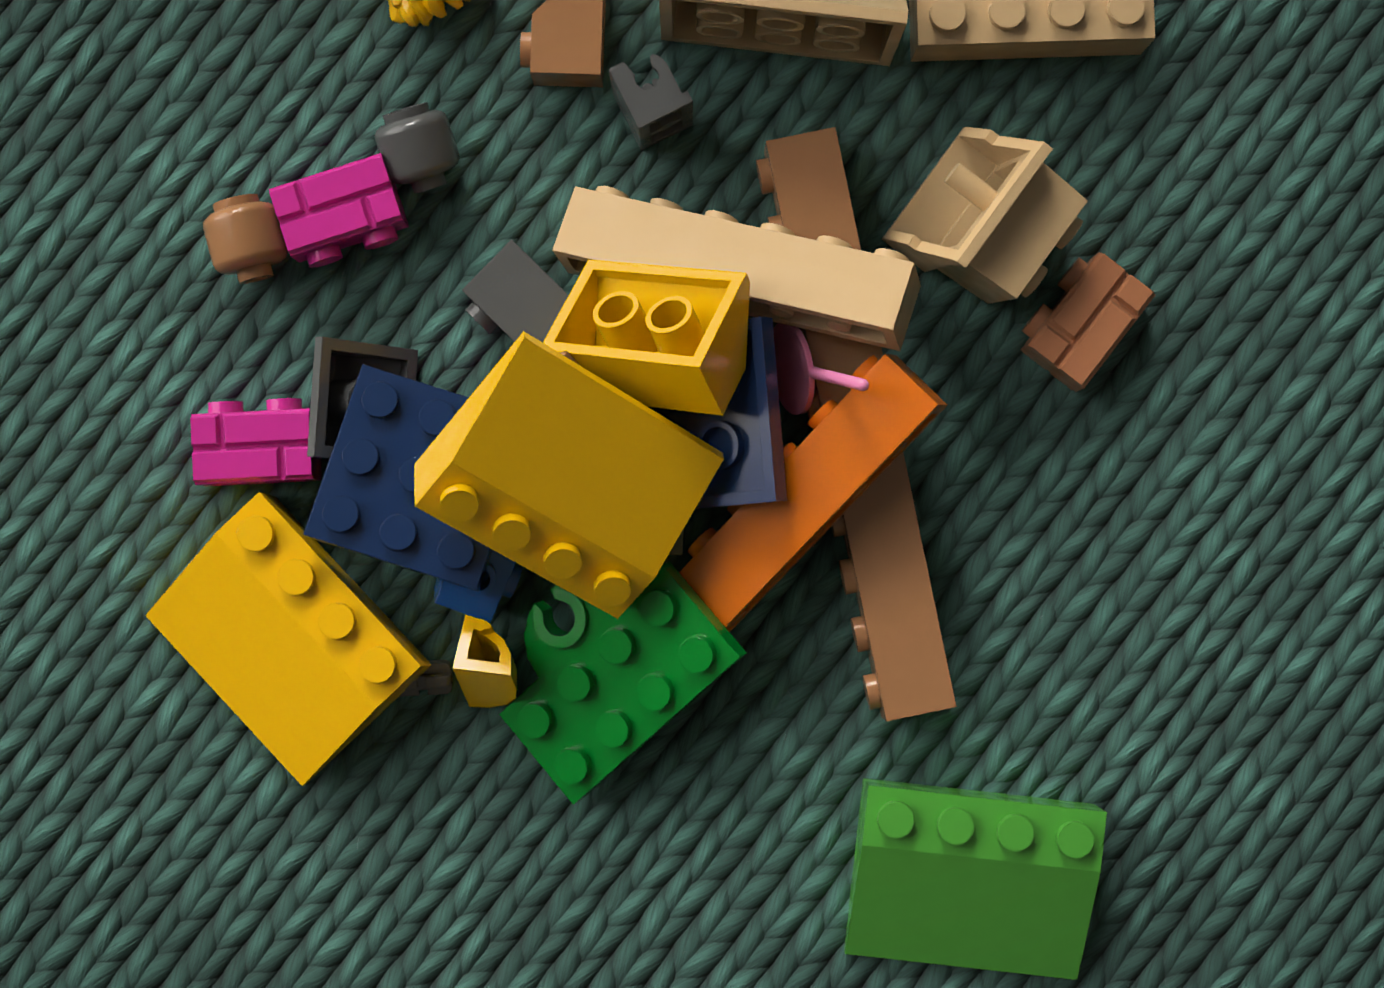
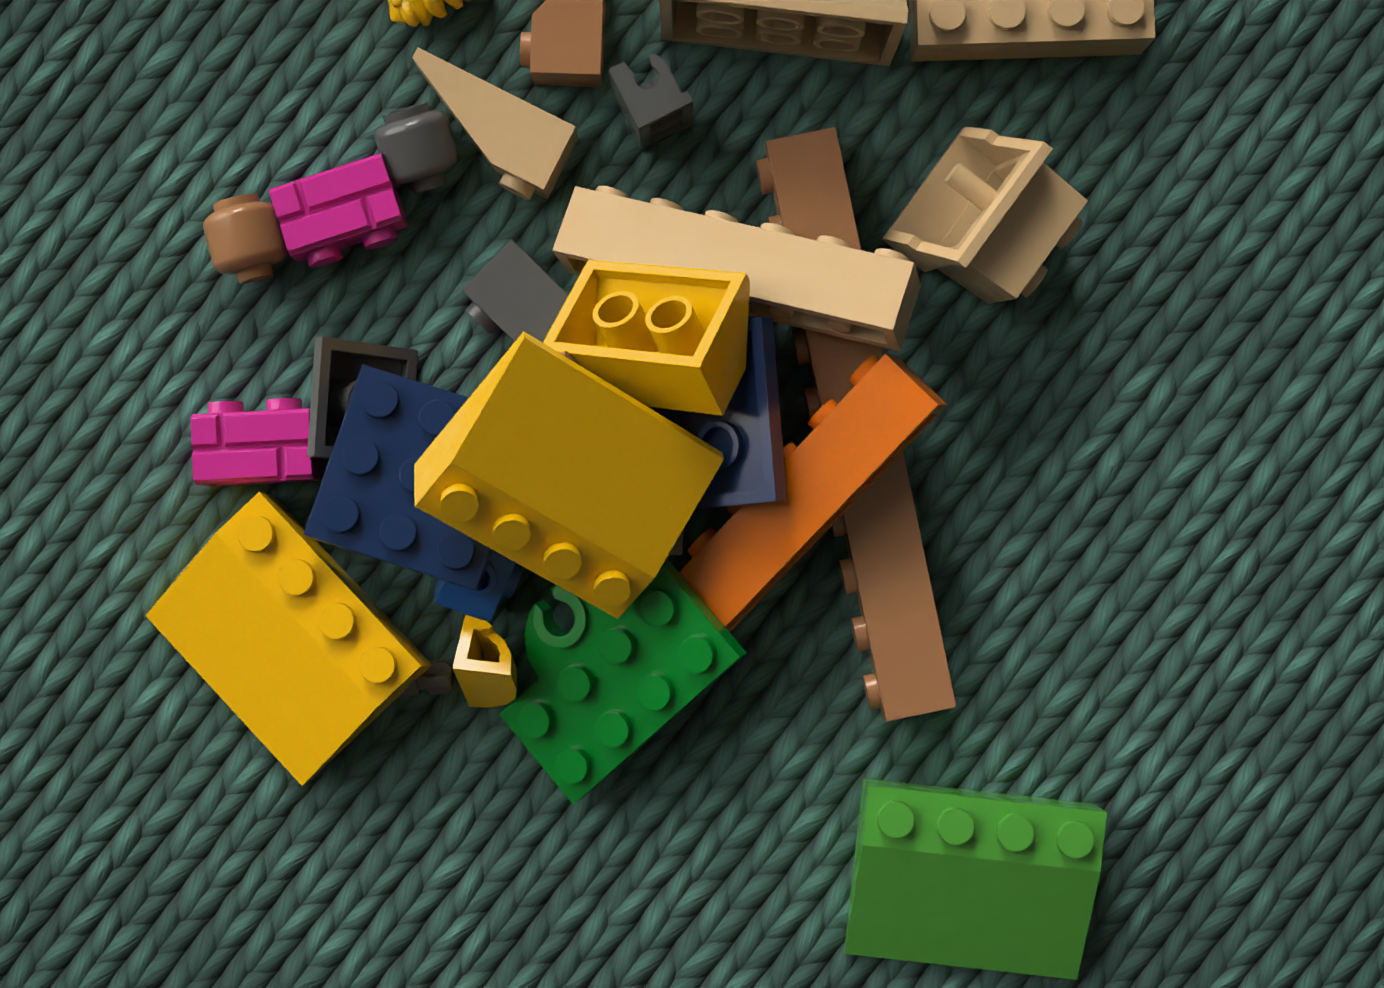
(511, 134): none -> tan slope
(798, 375): bright pink piece -> none
(1086, 321): nougat brick -> none

